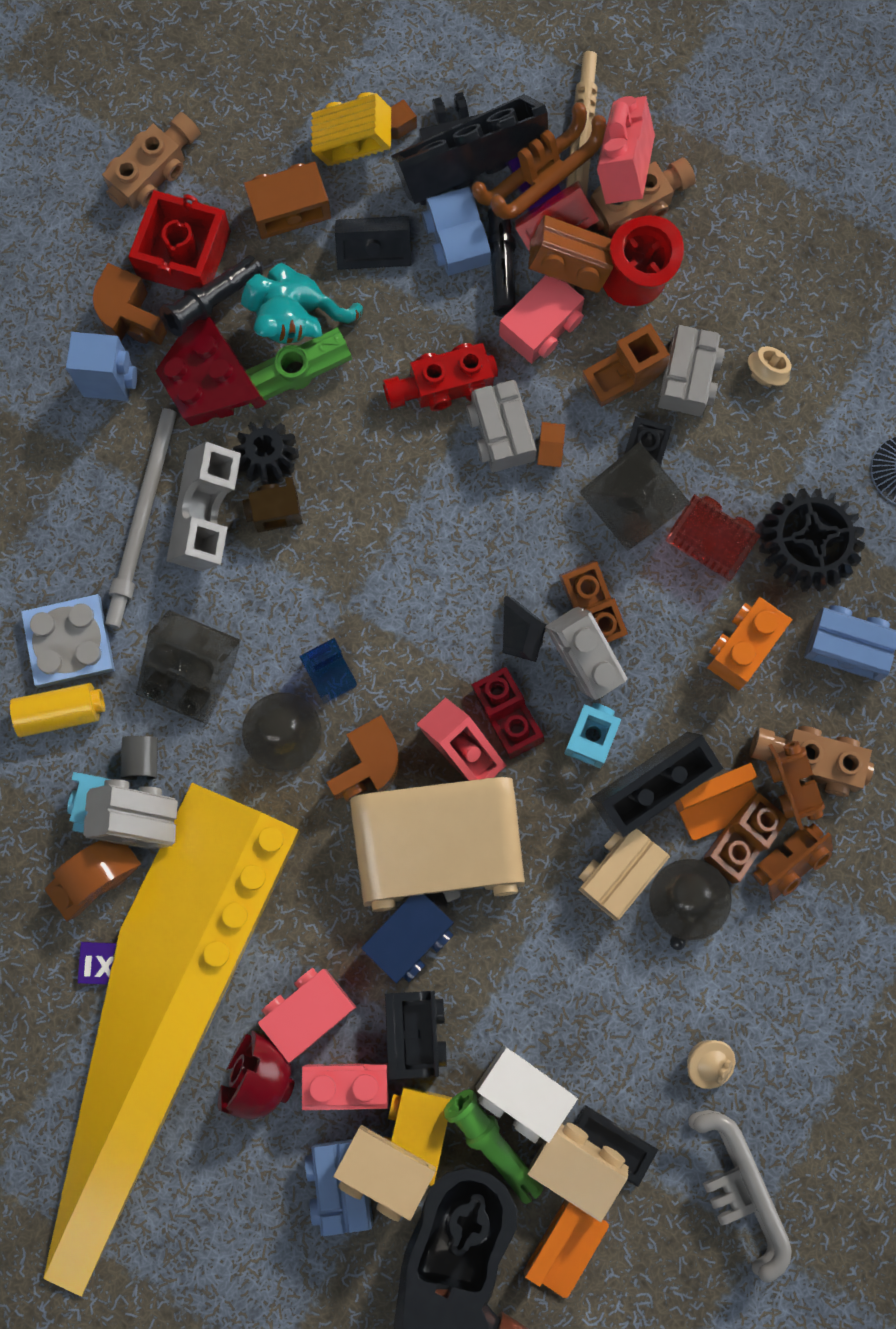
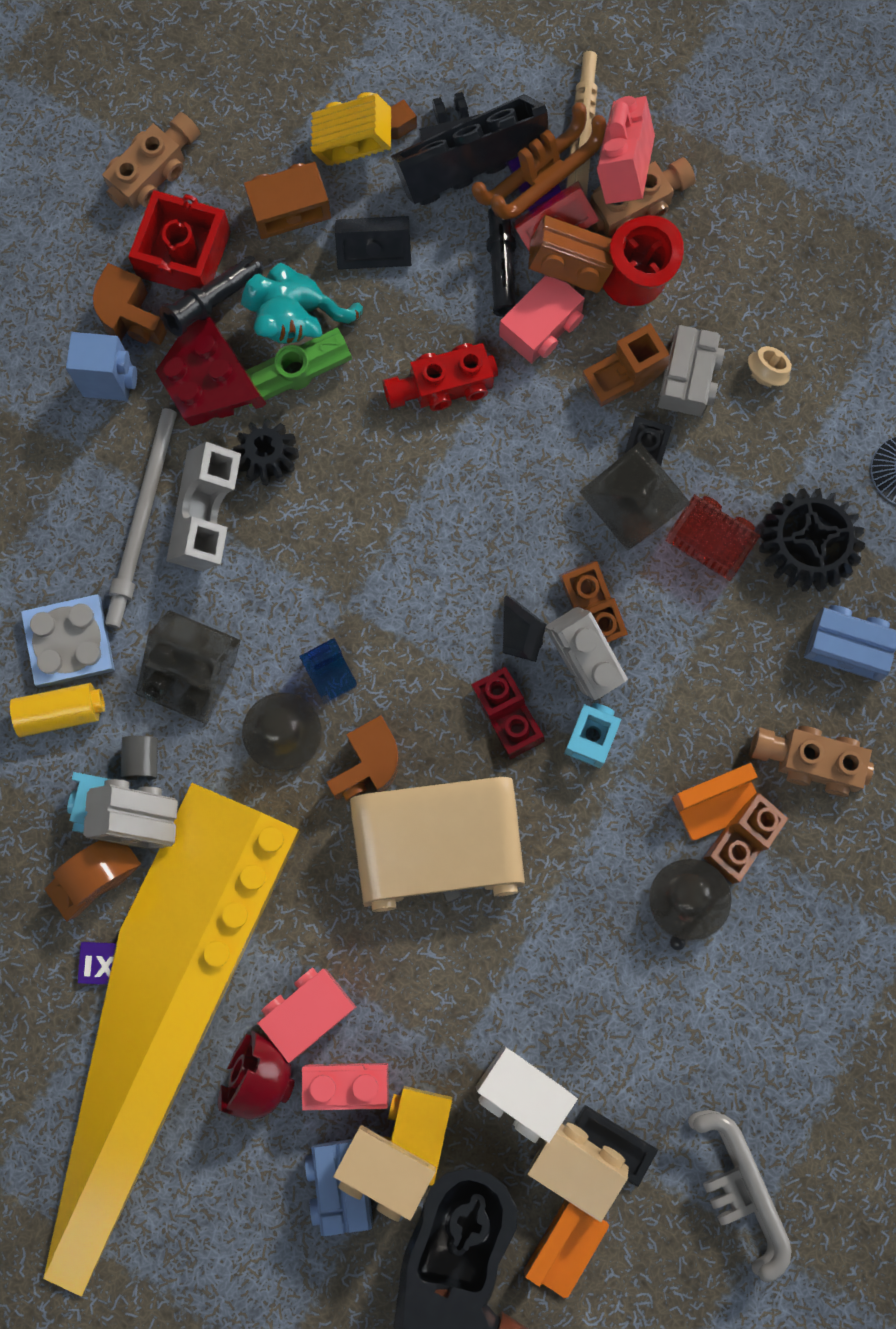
(273, 506): dark brown brick -> none
(408, 937): dark blue brick -> none
(413, 1034): black hinge -> none
(457, 231): medium blue brick -> none
(461, 742): coral slope -> none
(483, 1134): bright green pin -> none
(502, 425): light grey brick -> none
(551, 444): dark orange piece -> none
(622, 873): tan brick -> none
(656, 783): black piece -> none
(710, 1064): tan hat -> none
(750, 642): orange brick -> none
(785, 873): dark orange hinge -> none
(788, 768): dark orange hinge -> none

